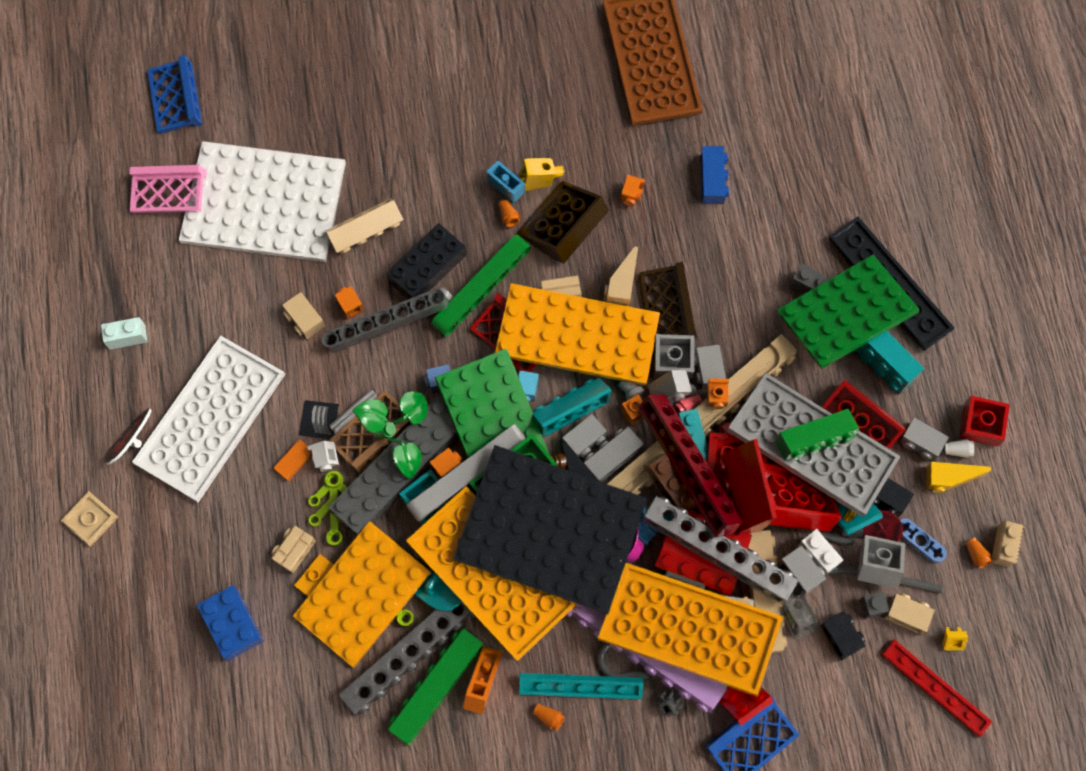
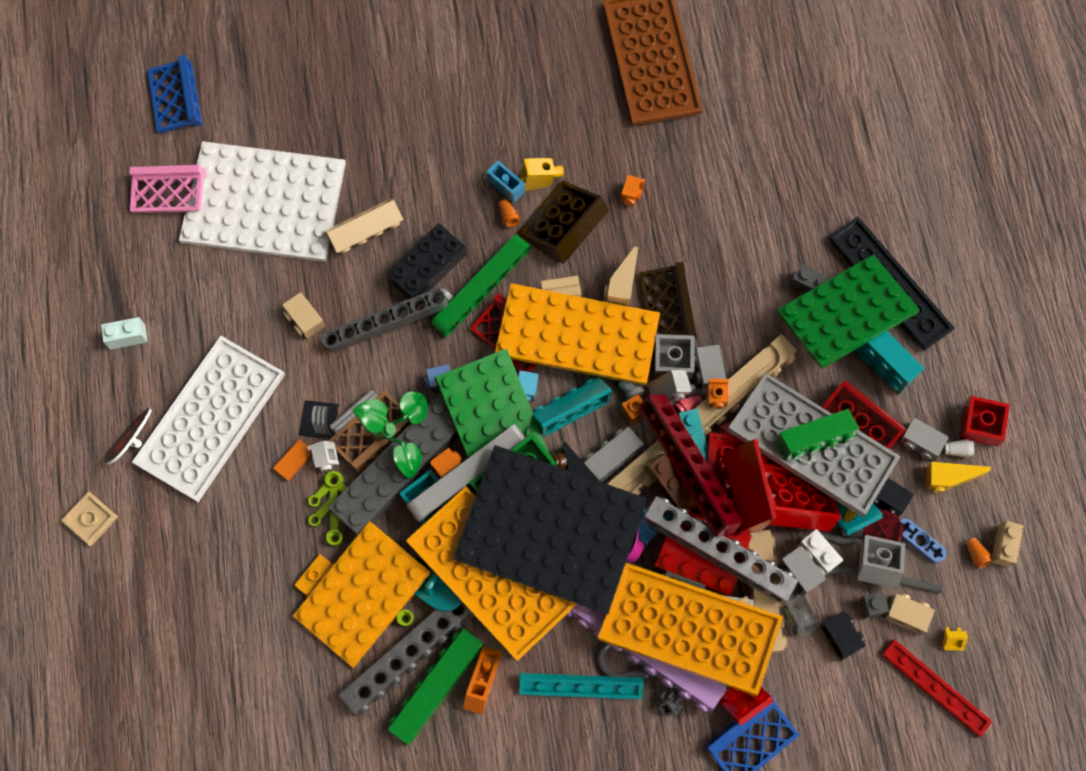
(230, 623): blue brick -> none
(293, 549): tan brick -> none
(349, 302): orange brick -> none
(550, 717): orange cone -> none
(585, 436): light grey brick -> none
(713, 175): blue brick -> none

